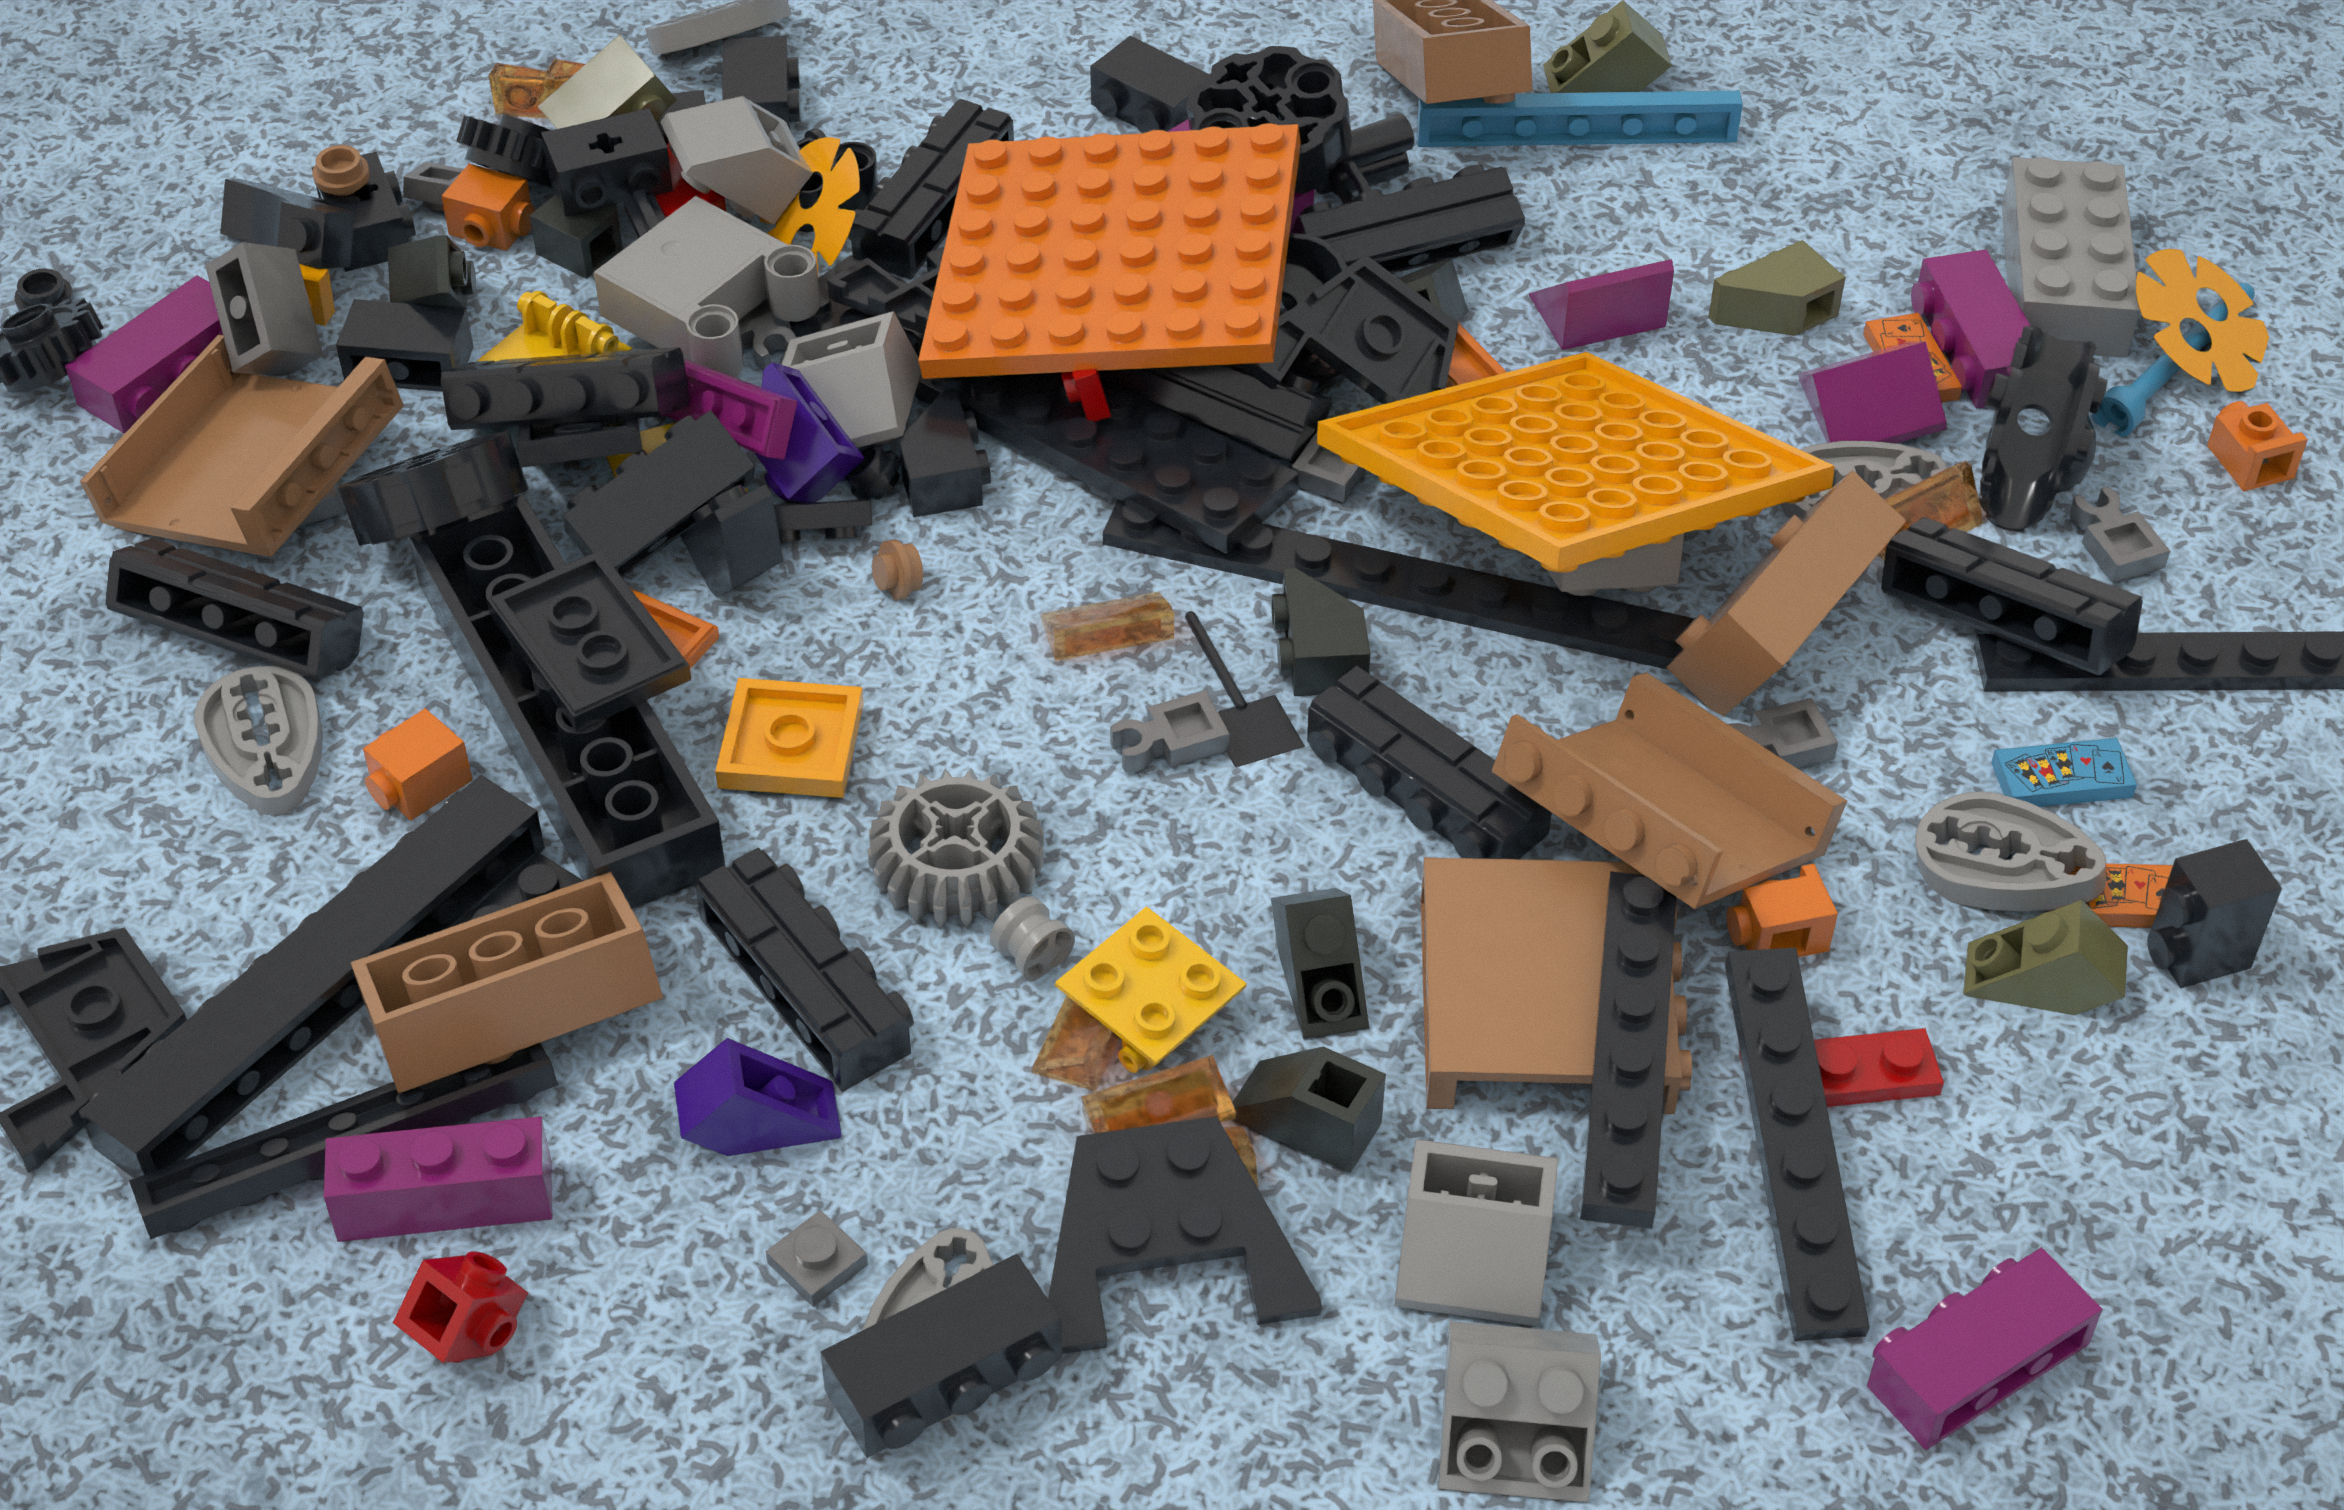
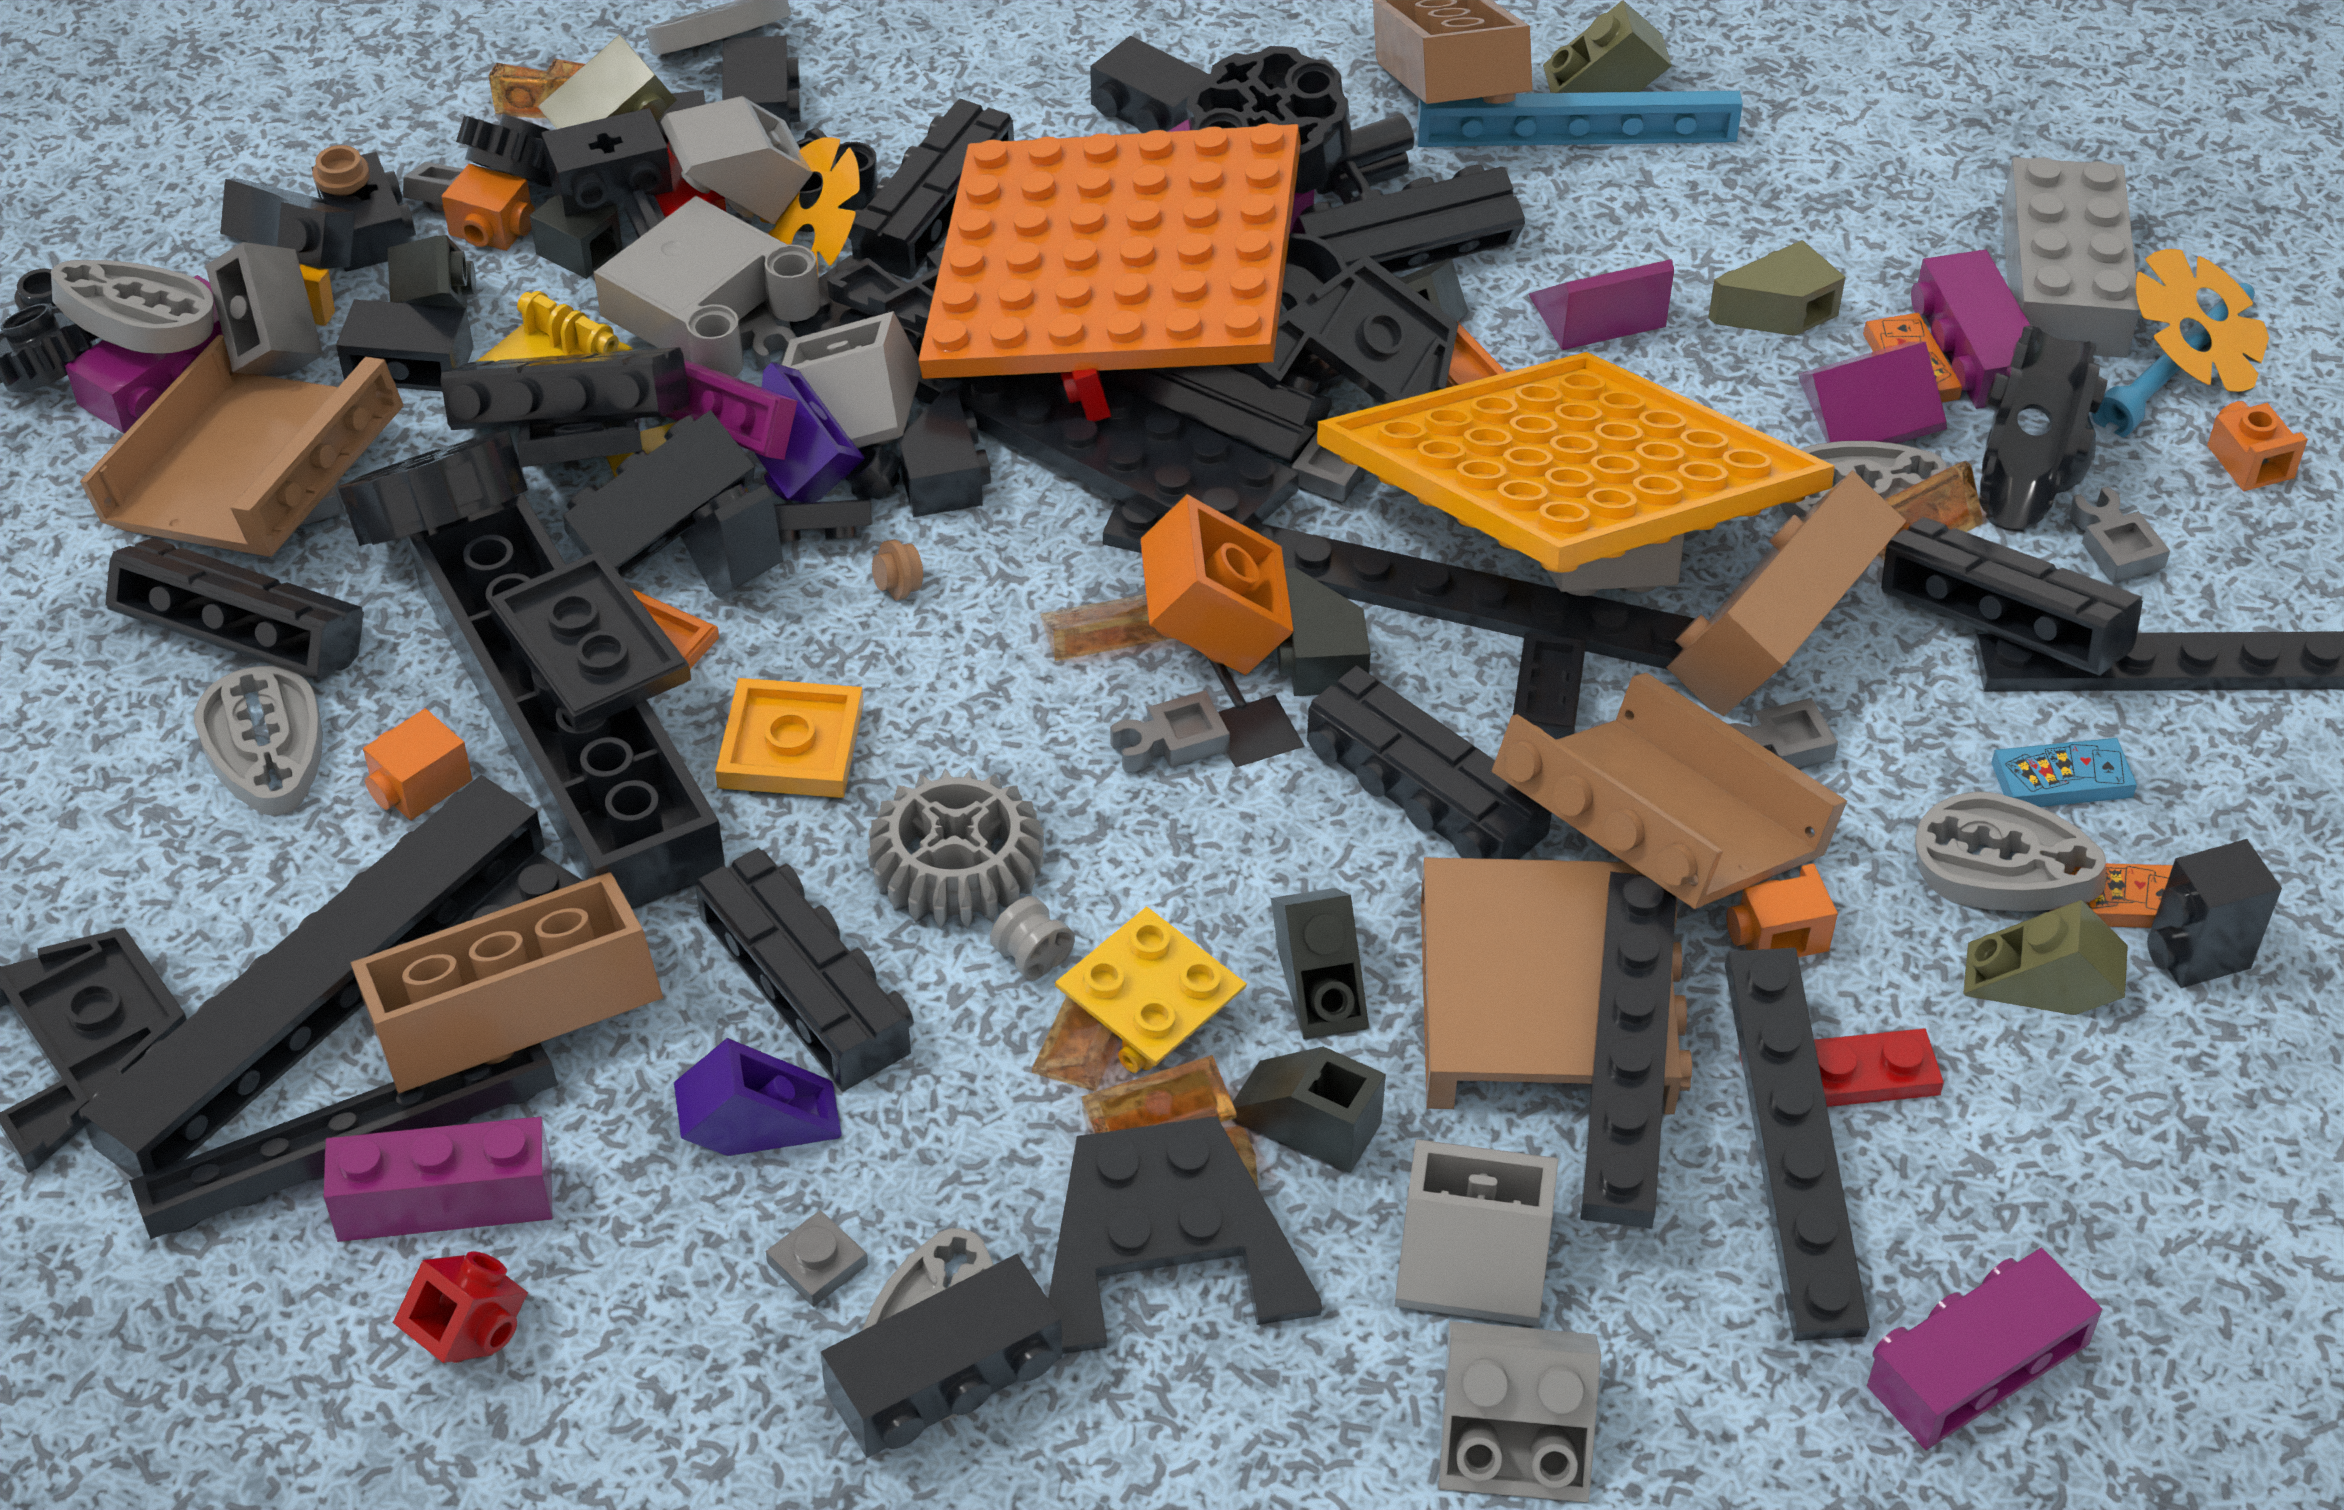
(134, 304): none -> light grey piece
(1216, 585): none -> orange brick
(1550, 682): none -> black plate

